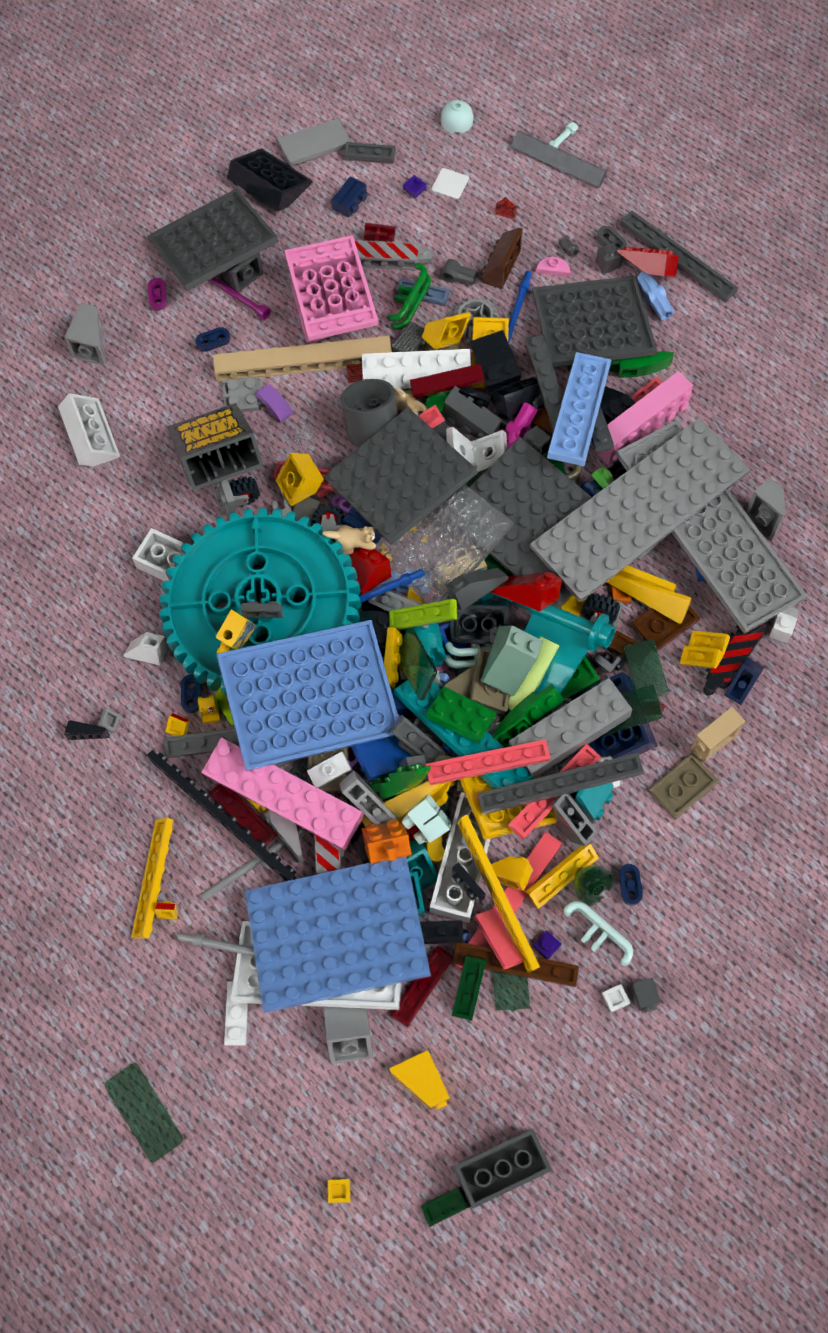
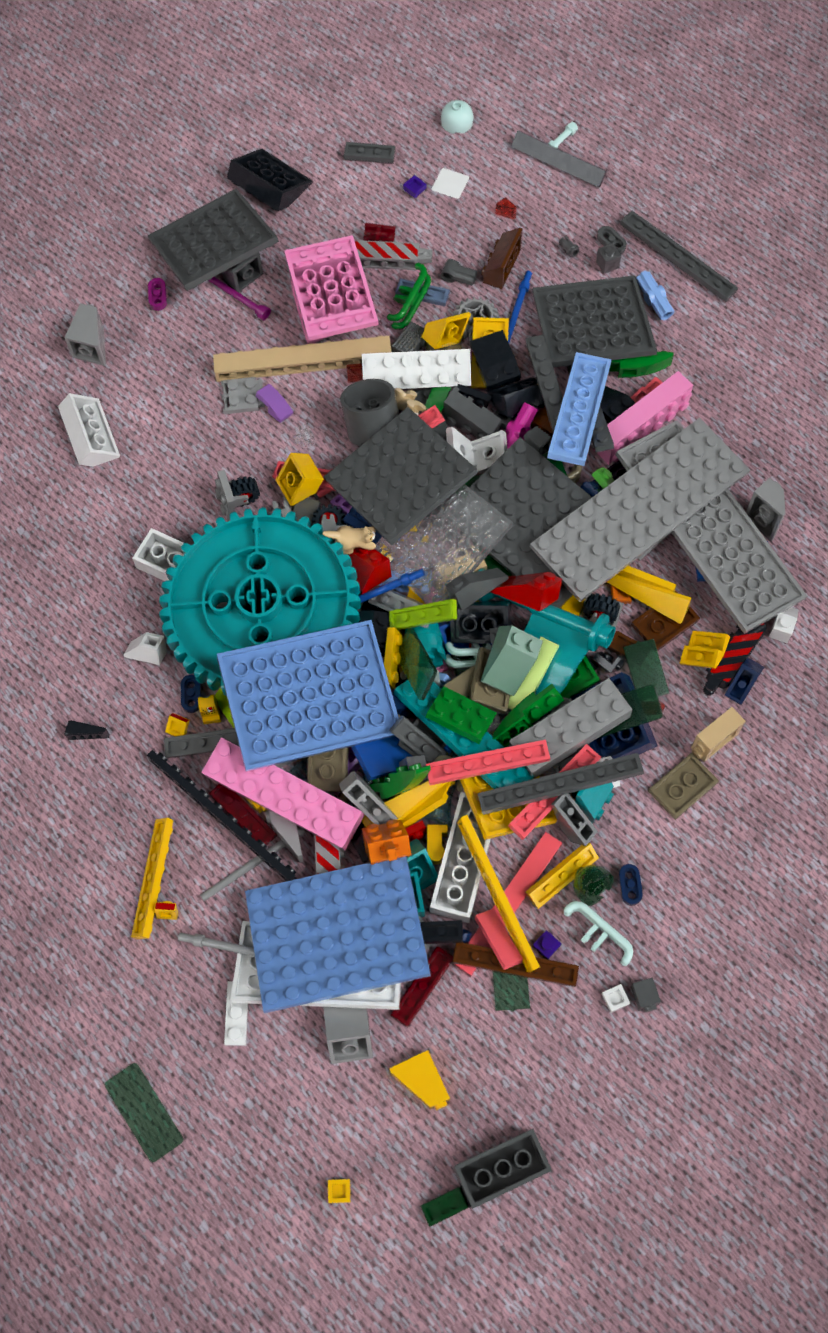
(109, 719): light grey slope -> none
(212, 338): dark blue plate -> none
(215, 446): dark grey brick -> none
(234, 632): yellow torso -> none
(260, 610): dark grey plate -> none
(313, 142): light grey tile -> none
(329, 770): white plate -> none
(349, 197): dark blue brick -> none
(428, 819): light aqua hips -> none
(447, 380): dark red tile -> none
(462, 877): black plate -> none
(468, 987): dark green plate -> none
(513, 872): yellow slope -> none
(553, 266): bright pink plate -> none
(651, 260): slope -> none

